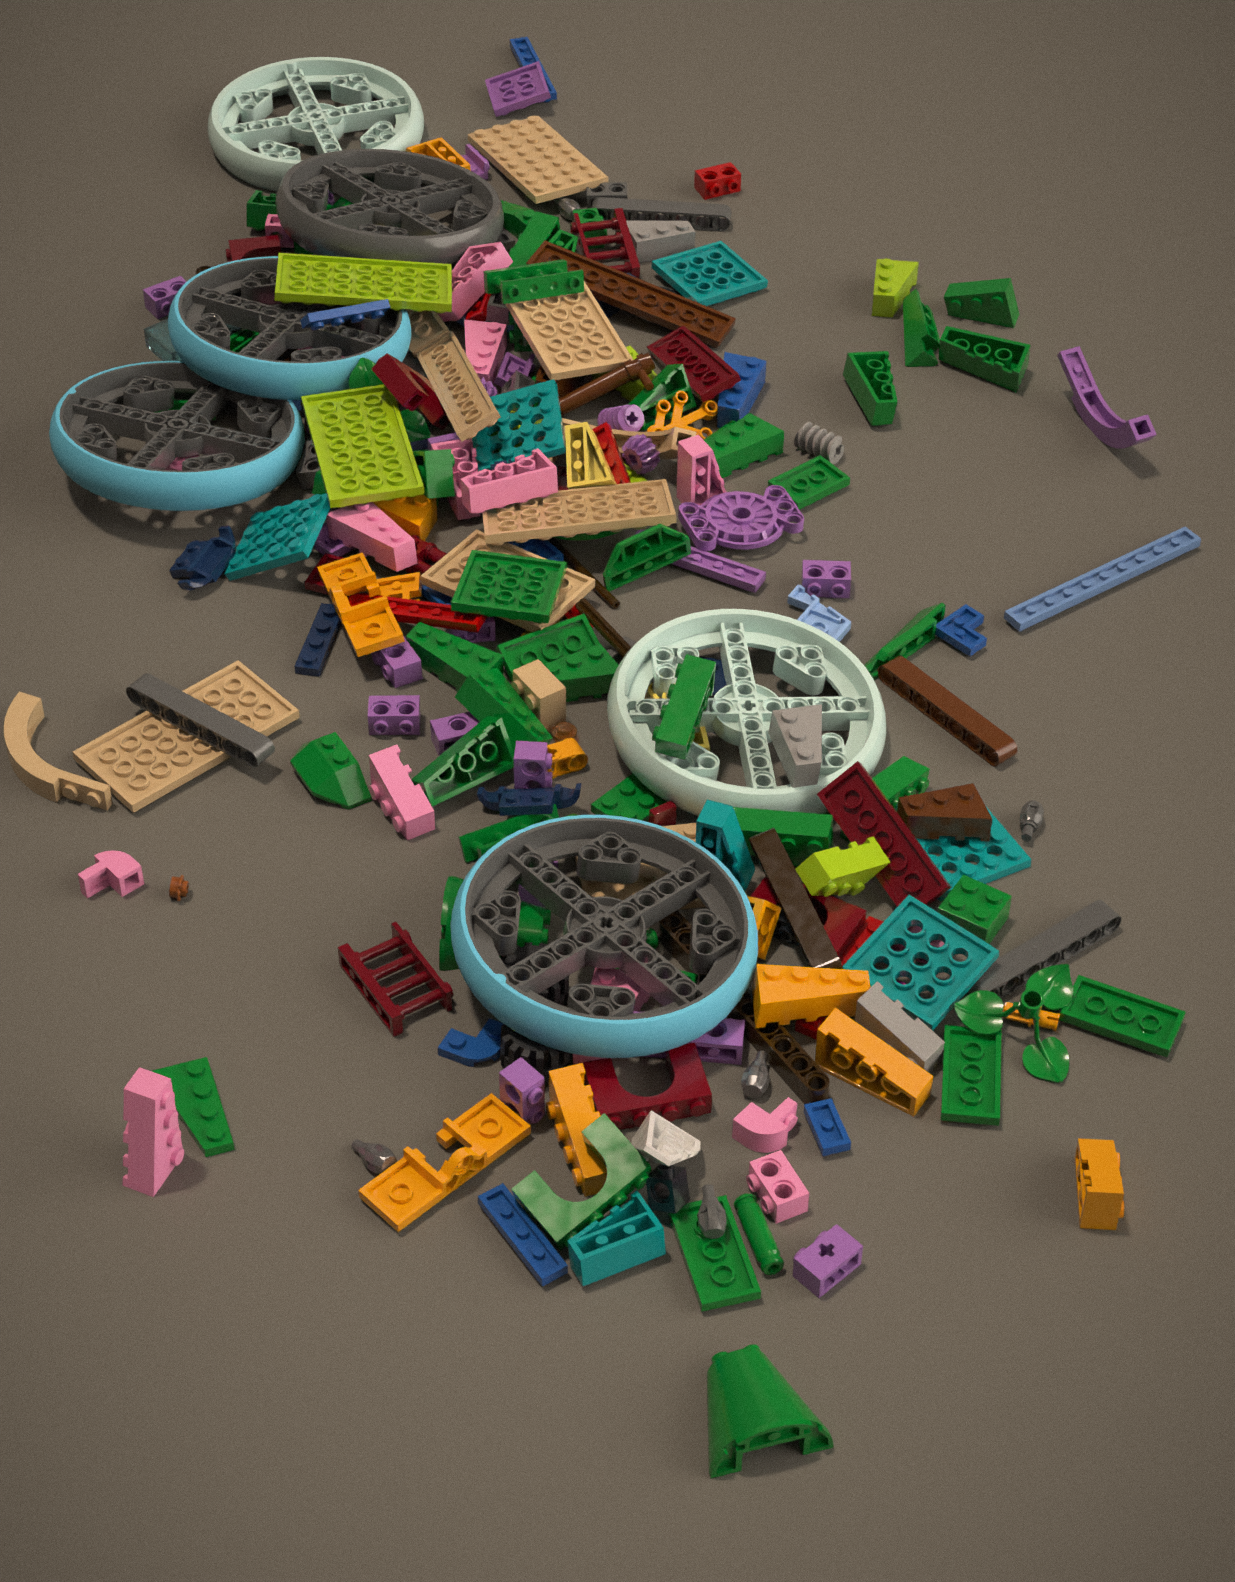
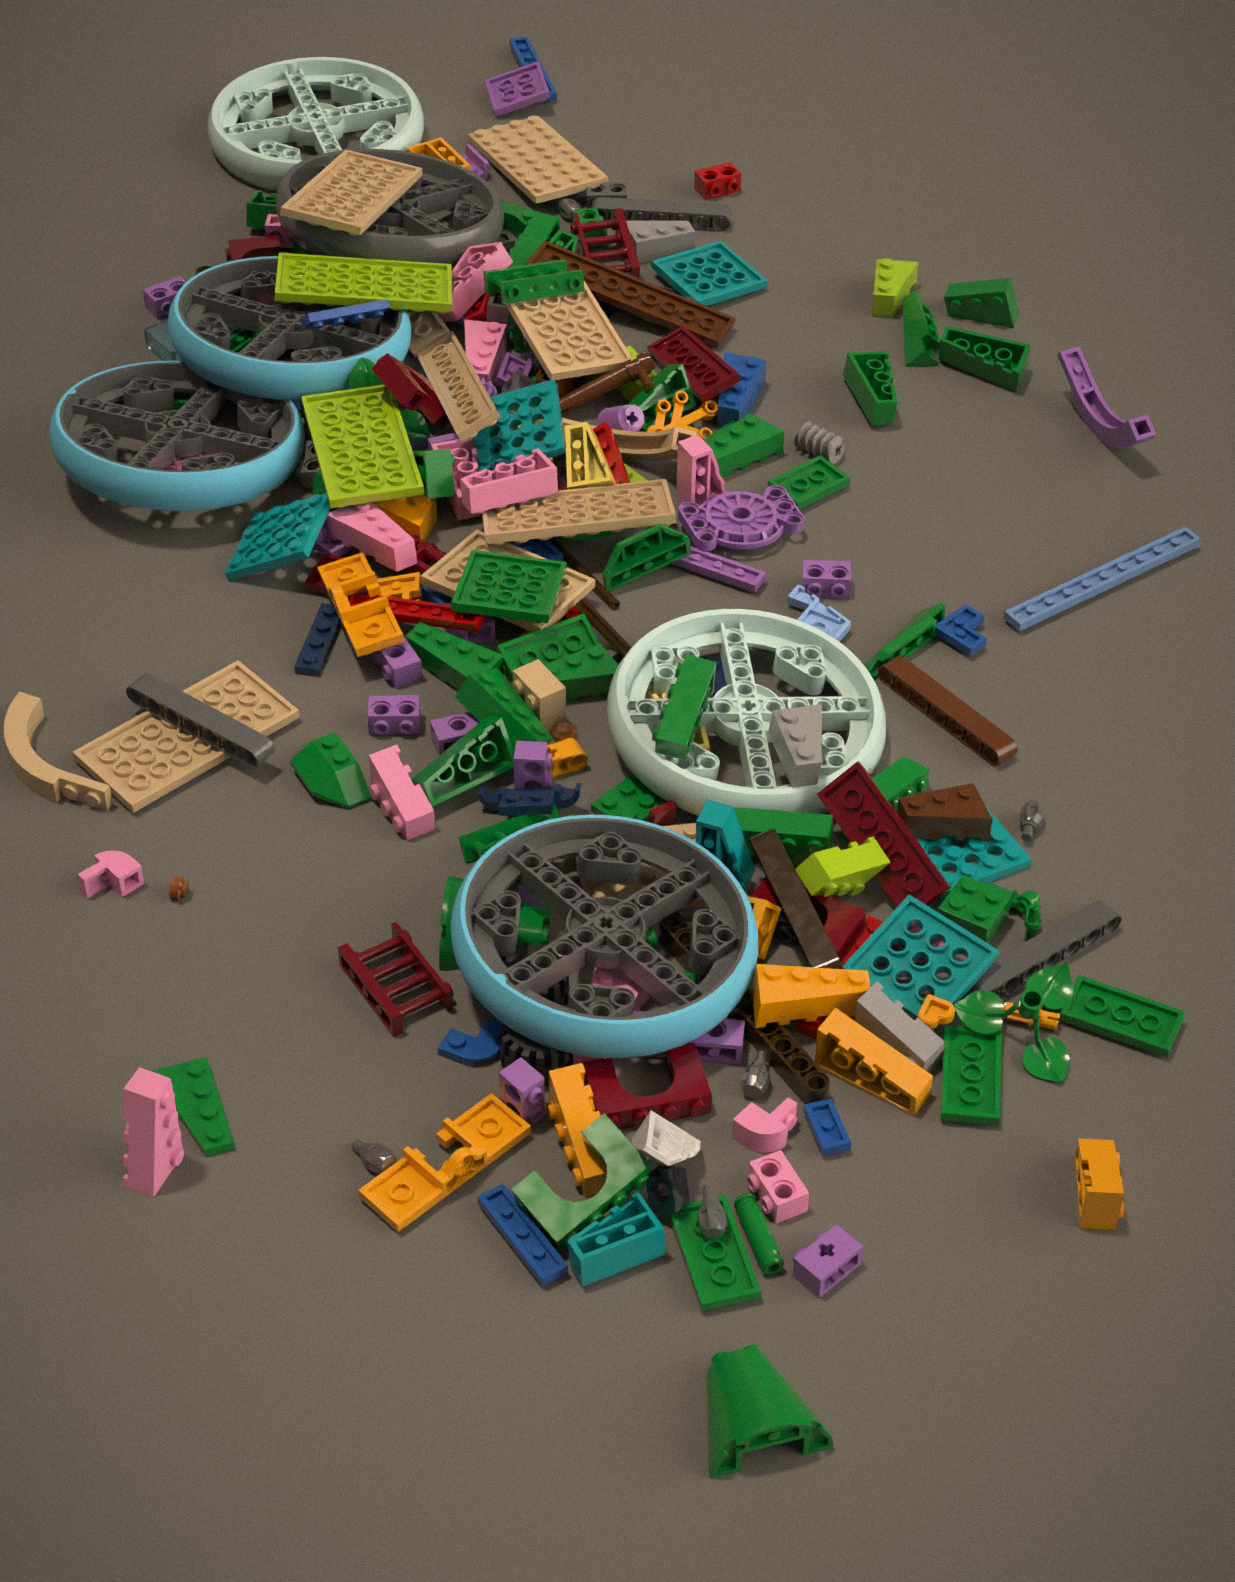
(204, 560): dark blue plate -> none
(351, 192): none -> tan plate
(640, 454): medium lavender gear -> none
(936, 1011): none -> light orange tile
(1027, 904): none -> green pin

